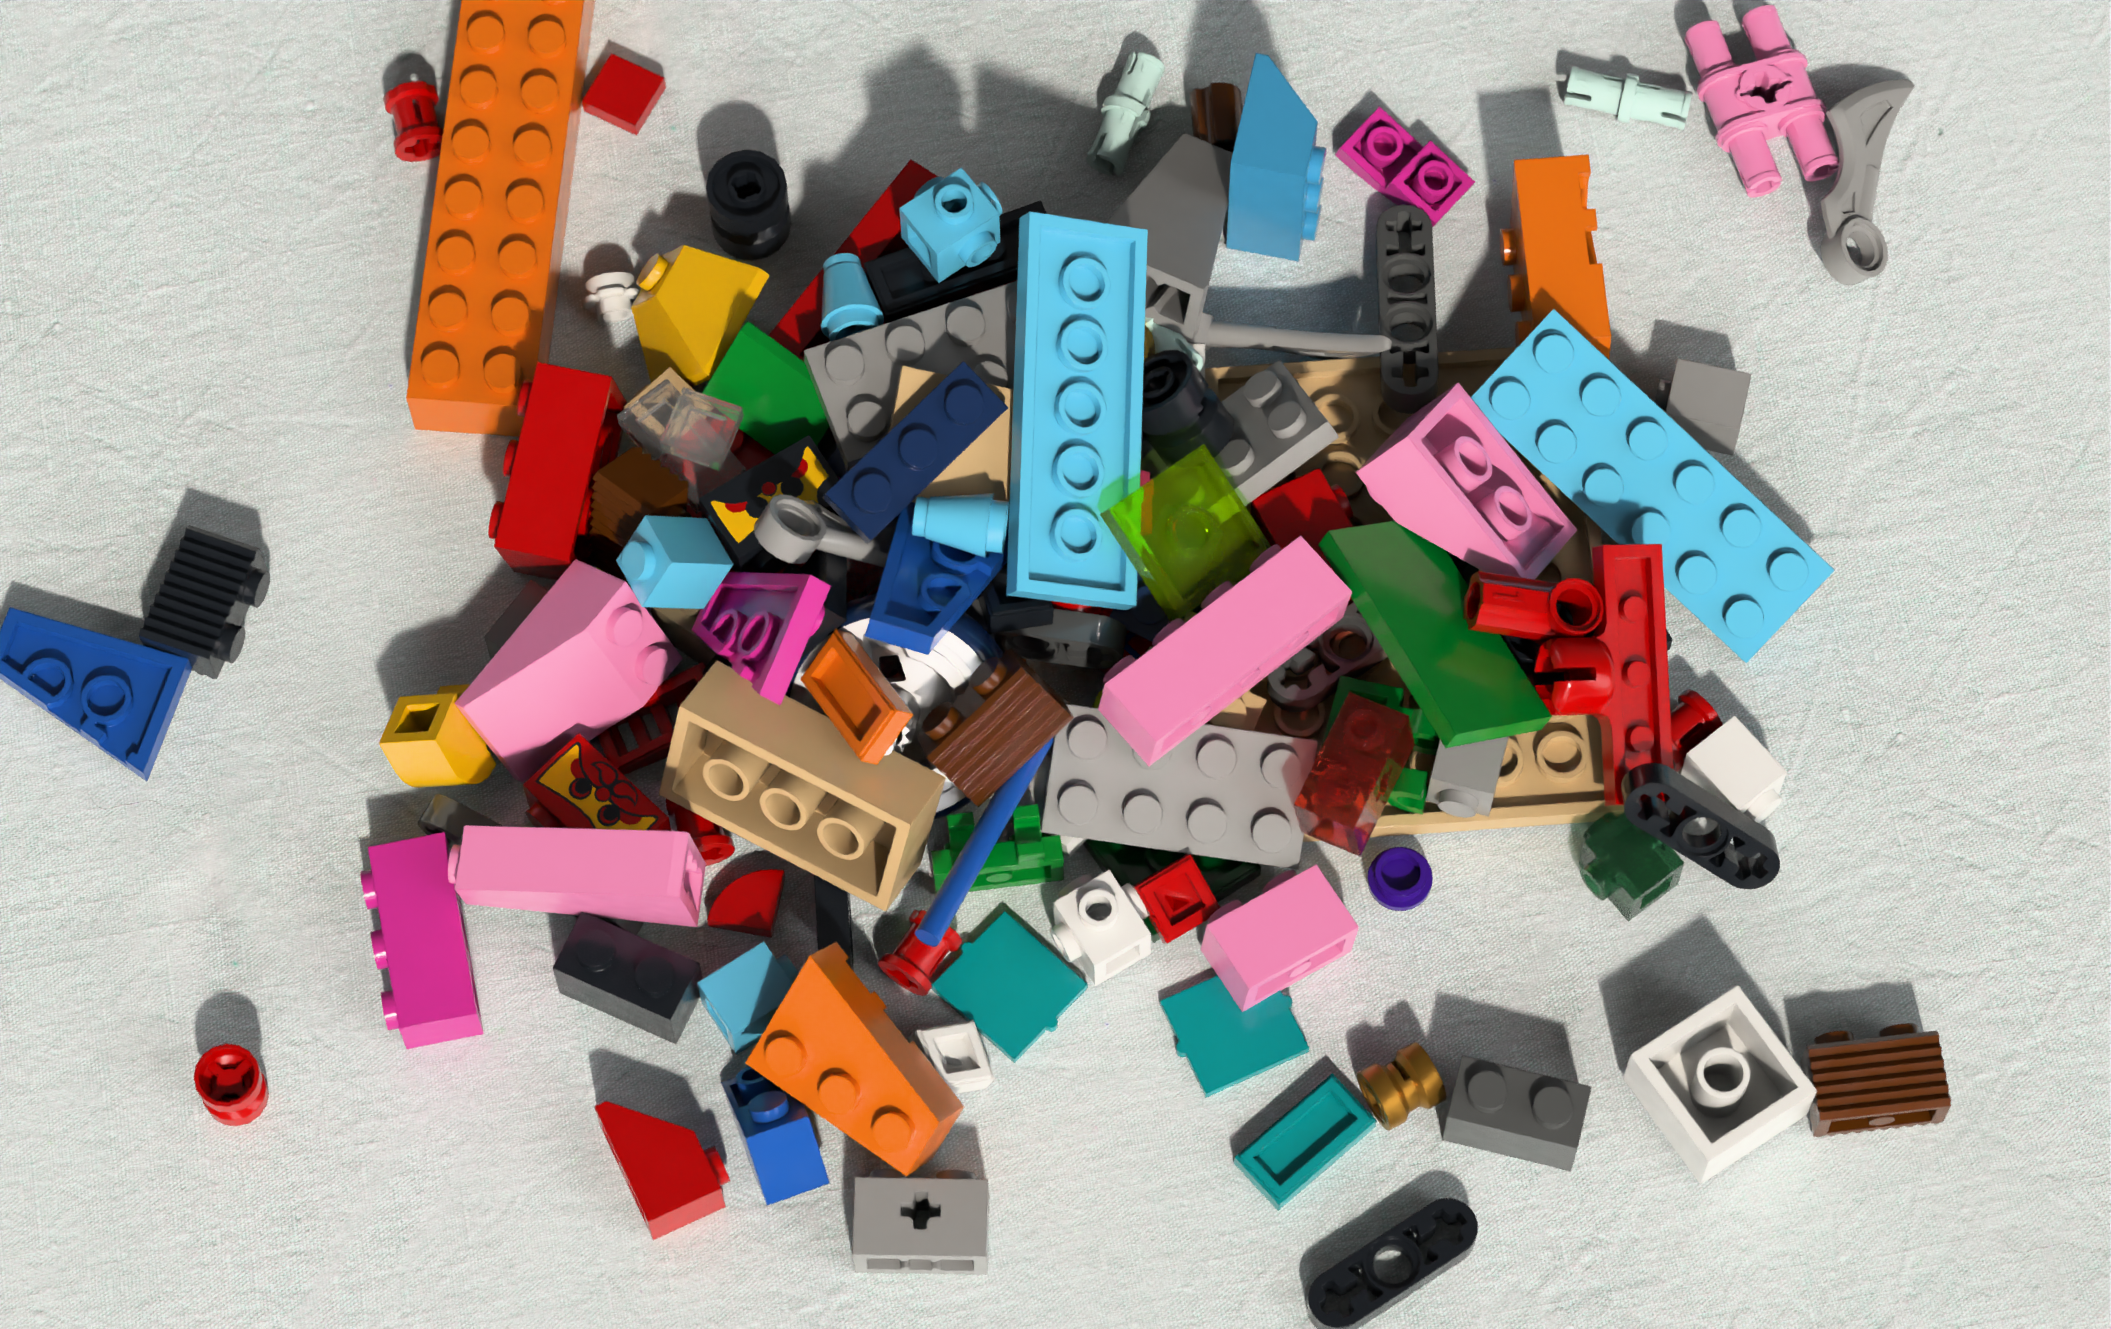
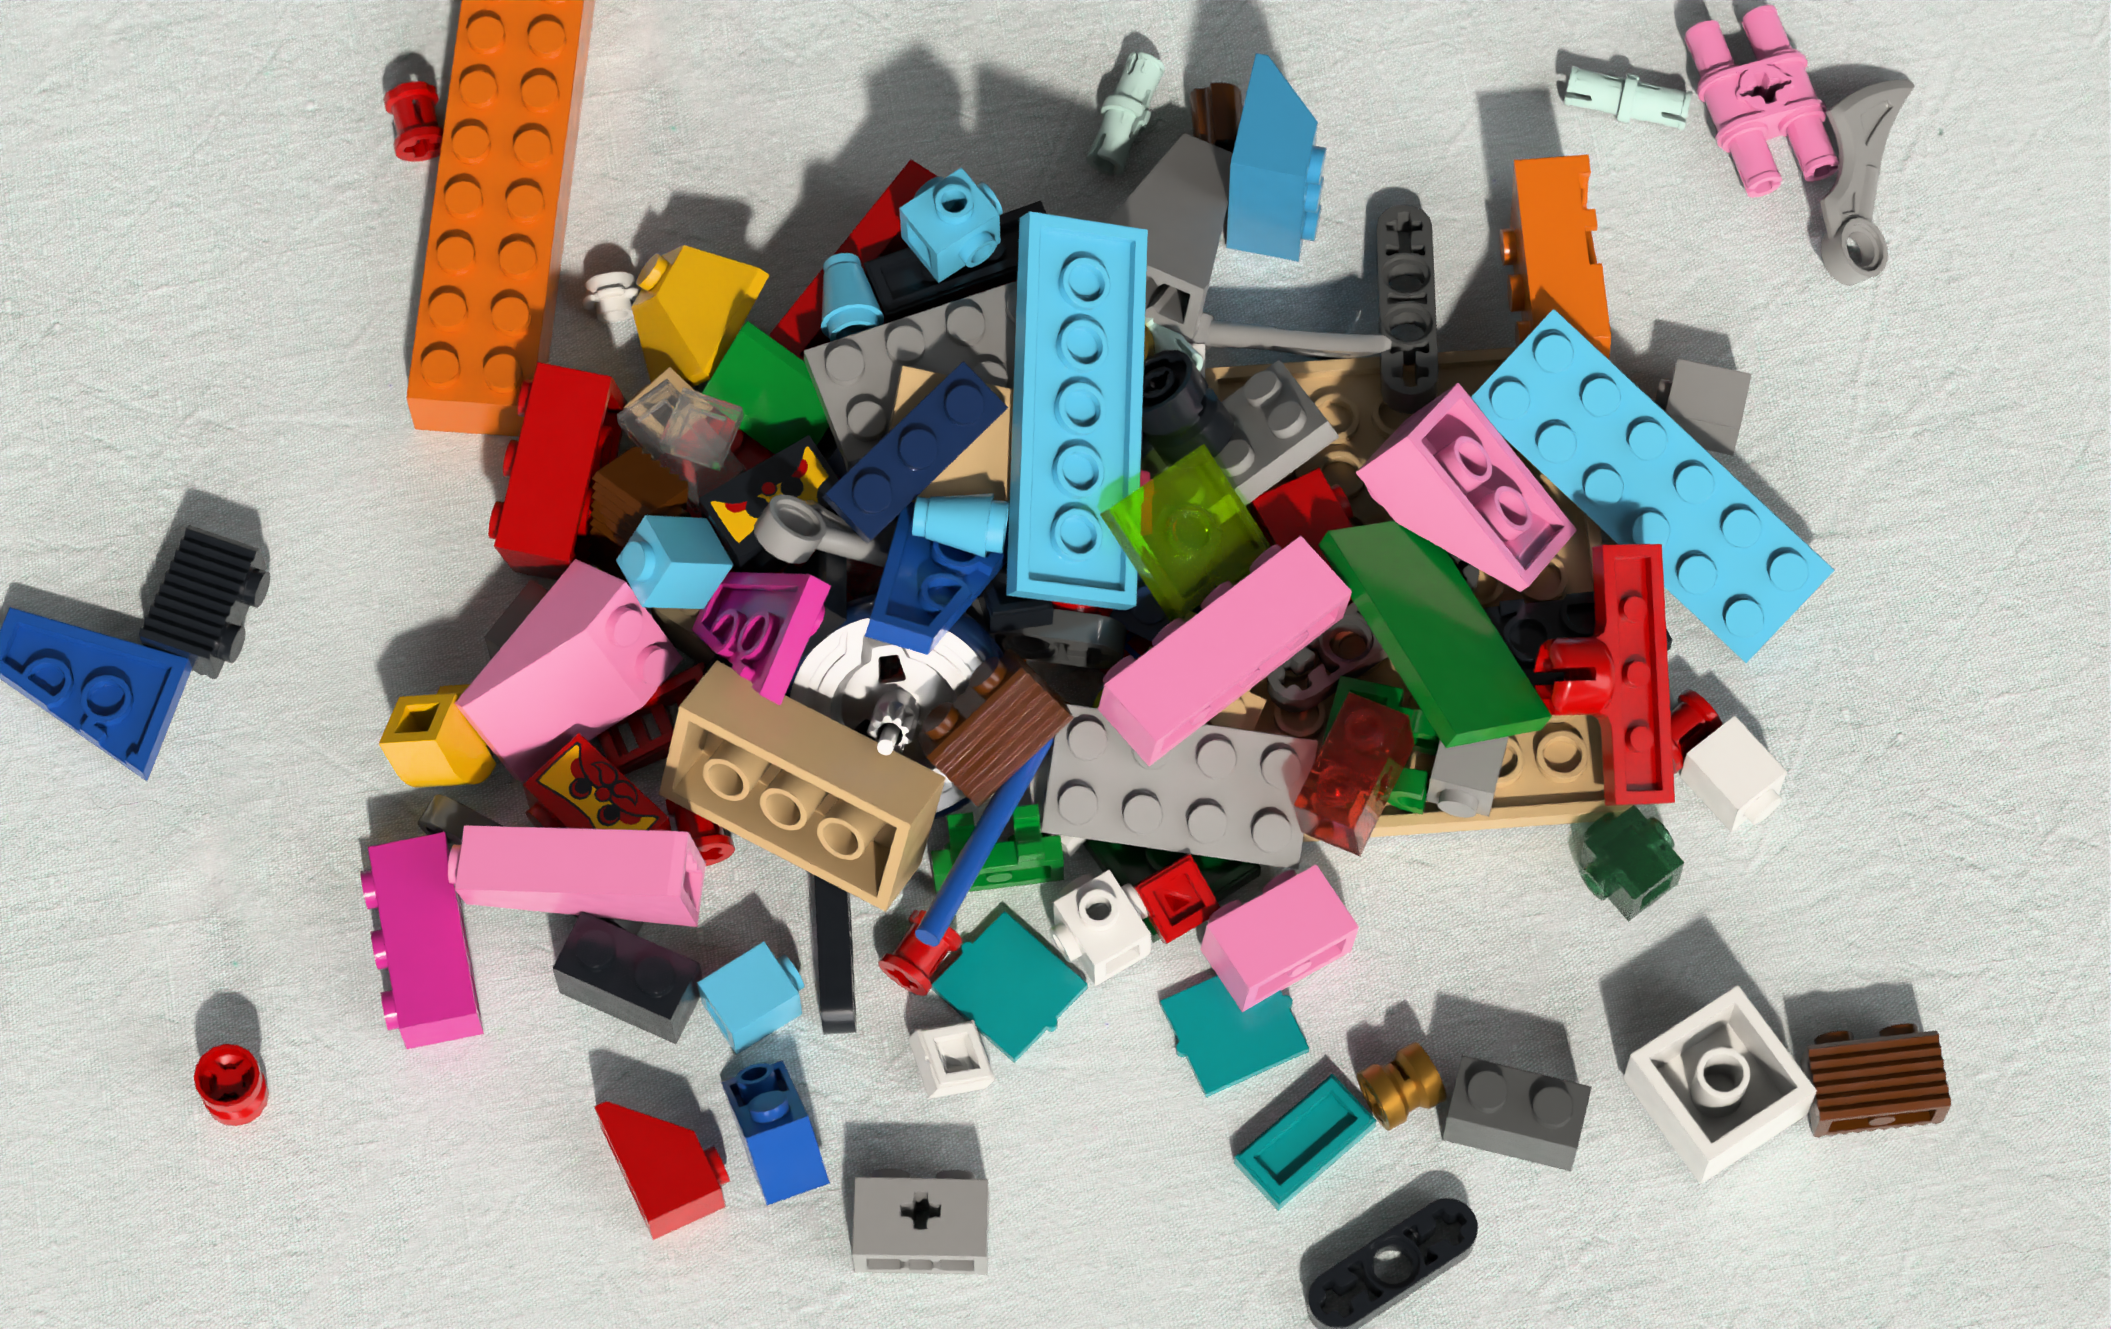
(624, 94): red tile -> none
(748, 204): black wheel -> none
(749, 903): red tile -> none
(854, 1066): orange wedge -> none
(856, 697): orange tile -> none
(1399, 878): dark purple plate -> none
(1403, 168): dark pink slope -> none
(1529, 608): red piece -> none
(1690, 802): black beam -> none

